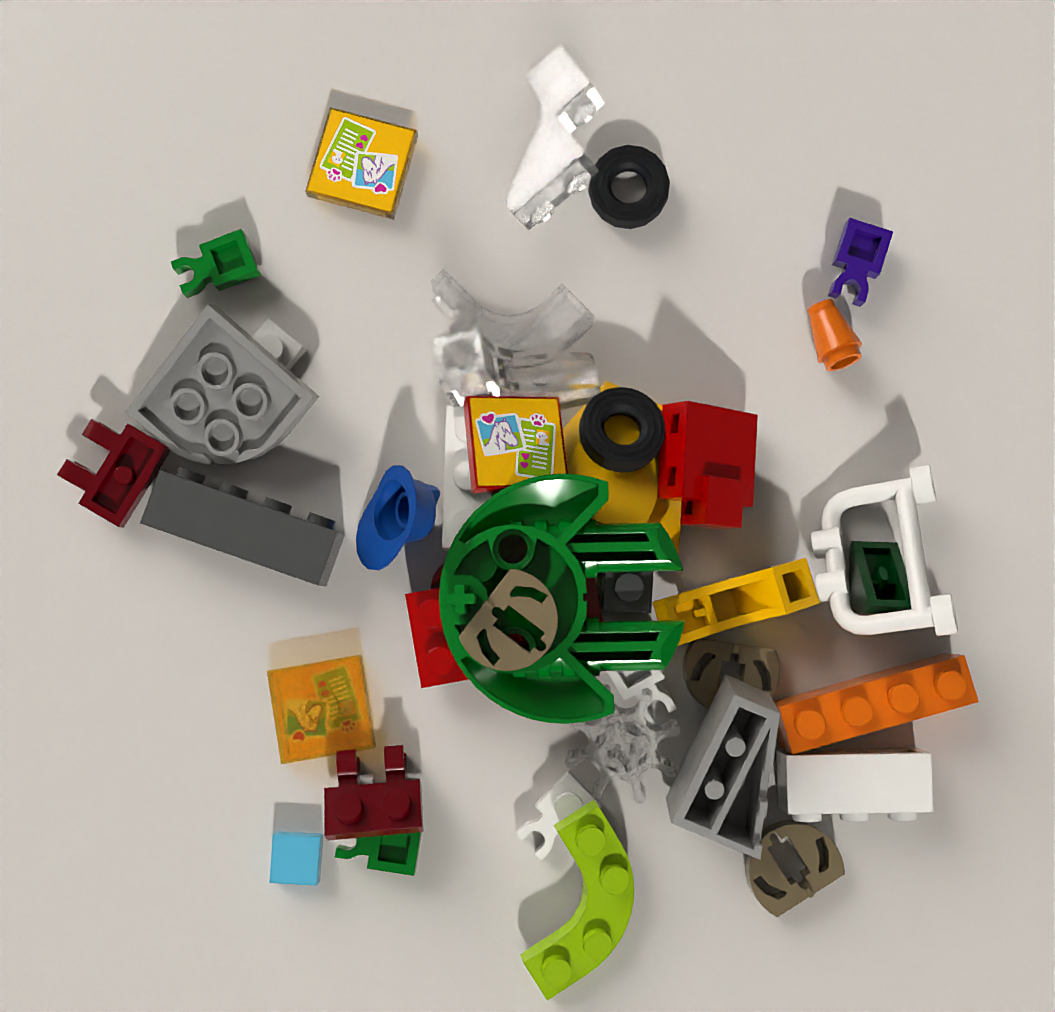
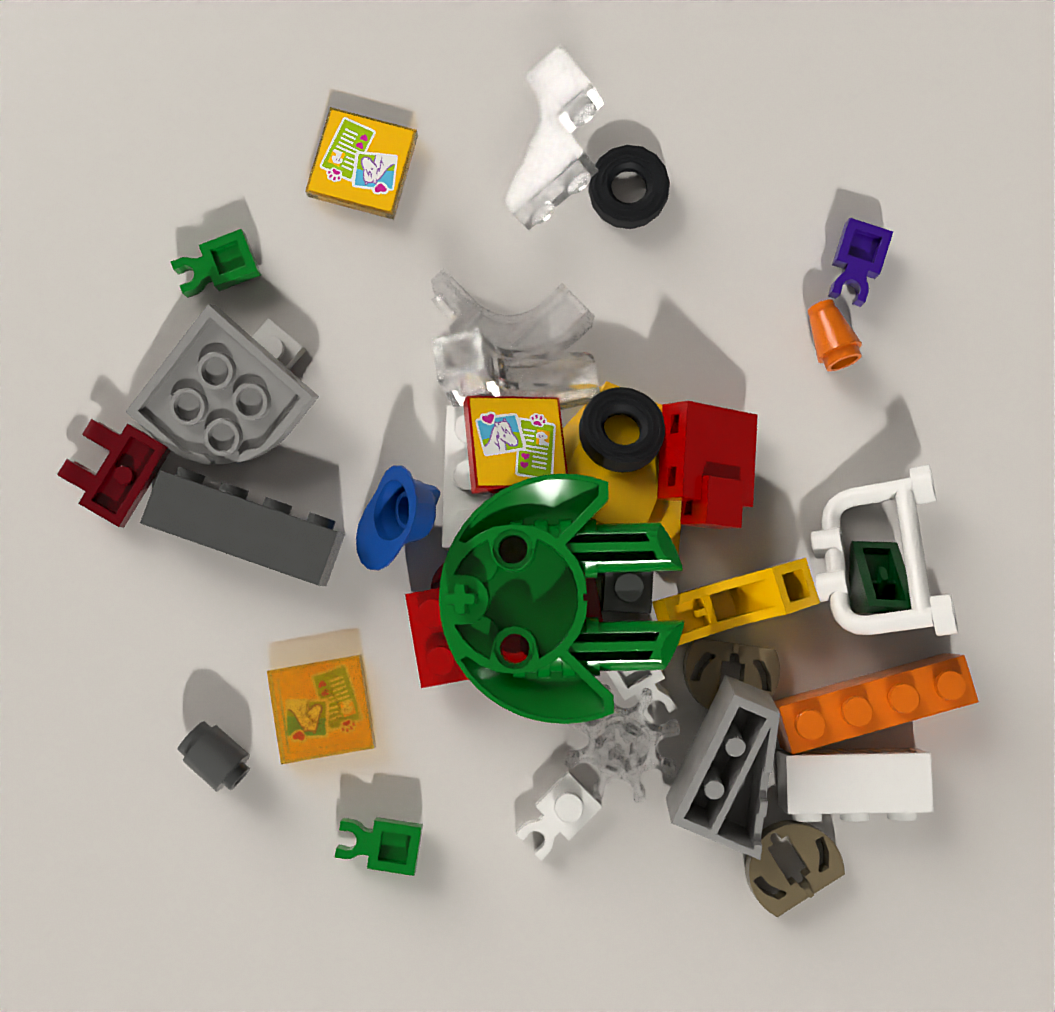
(214, 756): none -> dark grey brick
(296, 858): medium azure tile -> none
(376, 807): dark red plate -> none
(511, 654): dark tan piece -> none
(601, 913): lime plate -> none

